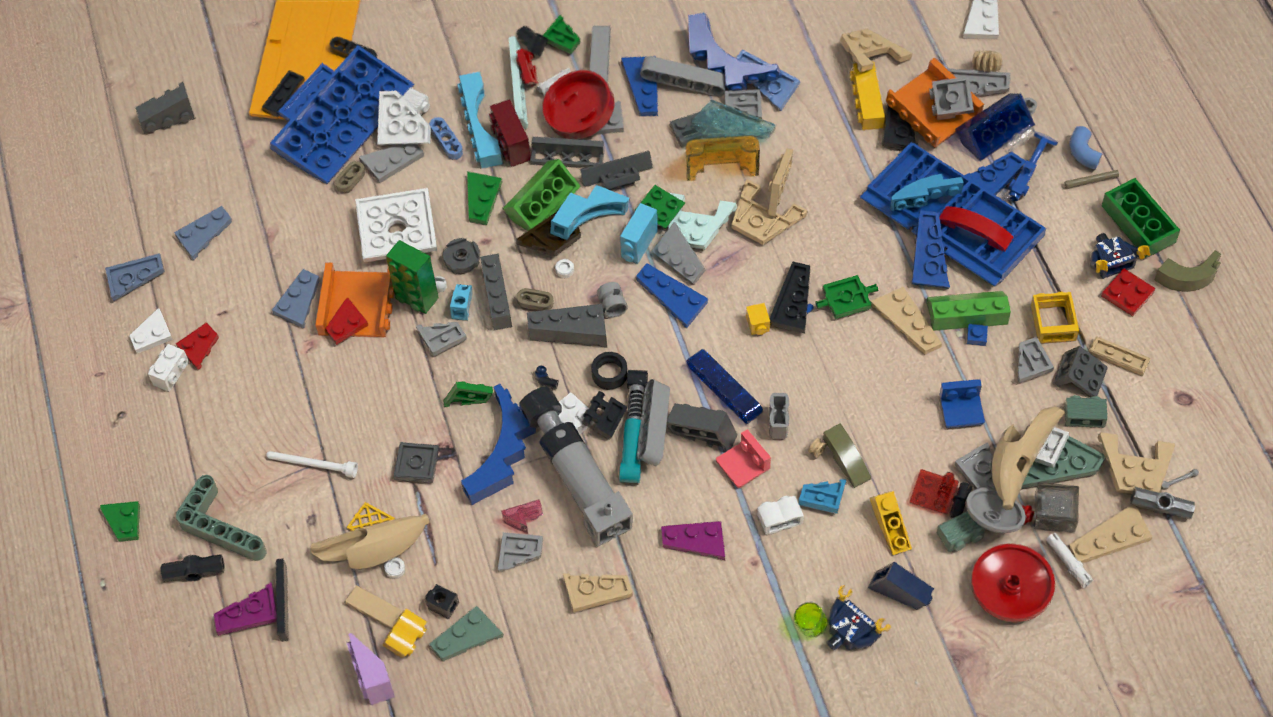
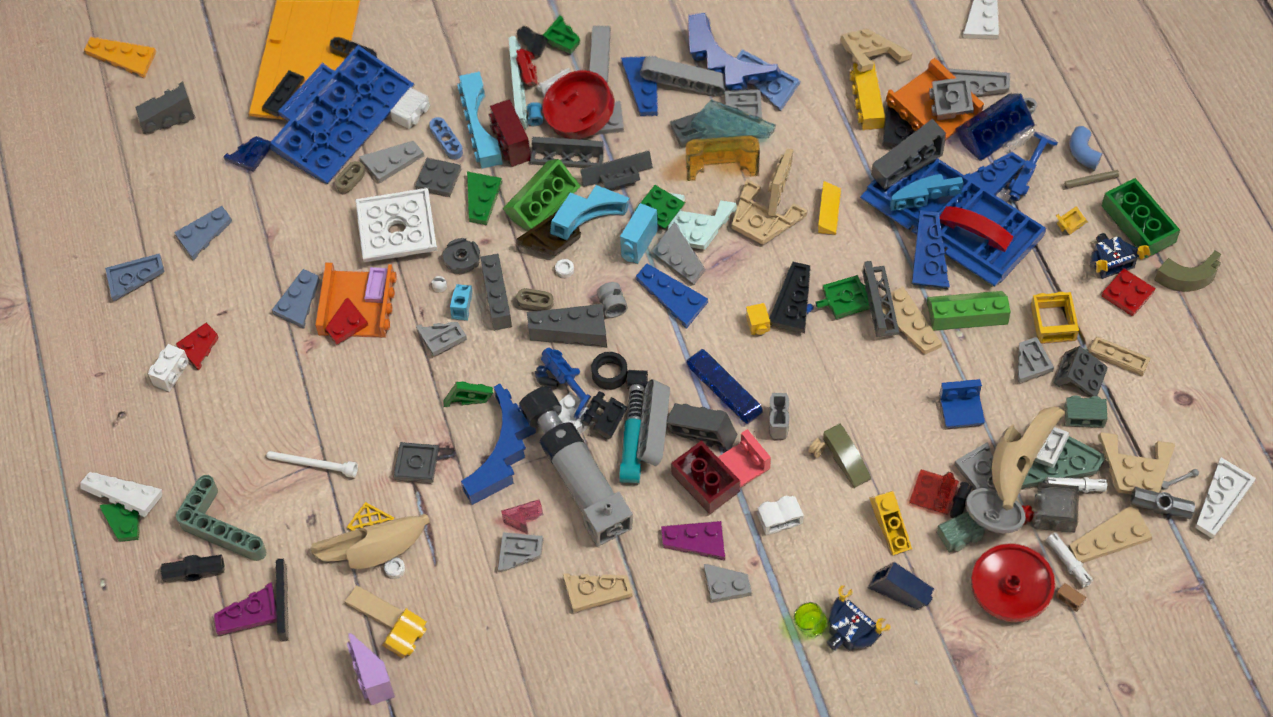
(126, 55): none -> light orange wing
(128, 493): none -> white wing
(150, 333): white wing -> none
(249, 154): none -> clear blue wing
(376, 285): none -> lavender tile
(400, 121): white plate -> none
(412, 276): green brick -> none
(438, 177): none -> dark grey plate
(445, 608): black brick -> none
(466, 633): sand green wing -> none
(534, 110): none -> dark azure bush
(565, 374): none -> blue piece
(705, 477): none -> dark red brick
(726, 583): none -> light grey wing
(823, 496): dark azure wing -> none
(829, 209): none -> yellow slope
(875, 300): none -> dark grey fence
(910, 155): none -> dark grey wedge
(977, 334): blue plate -> none
(987, 61): tan gear -> none
(1070, 597): none -> medium nougat piece
(1071, 220): none -> yellow bracket
(1085, 484): none -> white pin
(1224, 495): none -> white wing

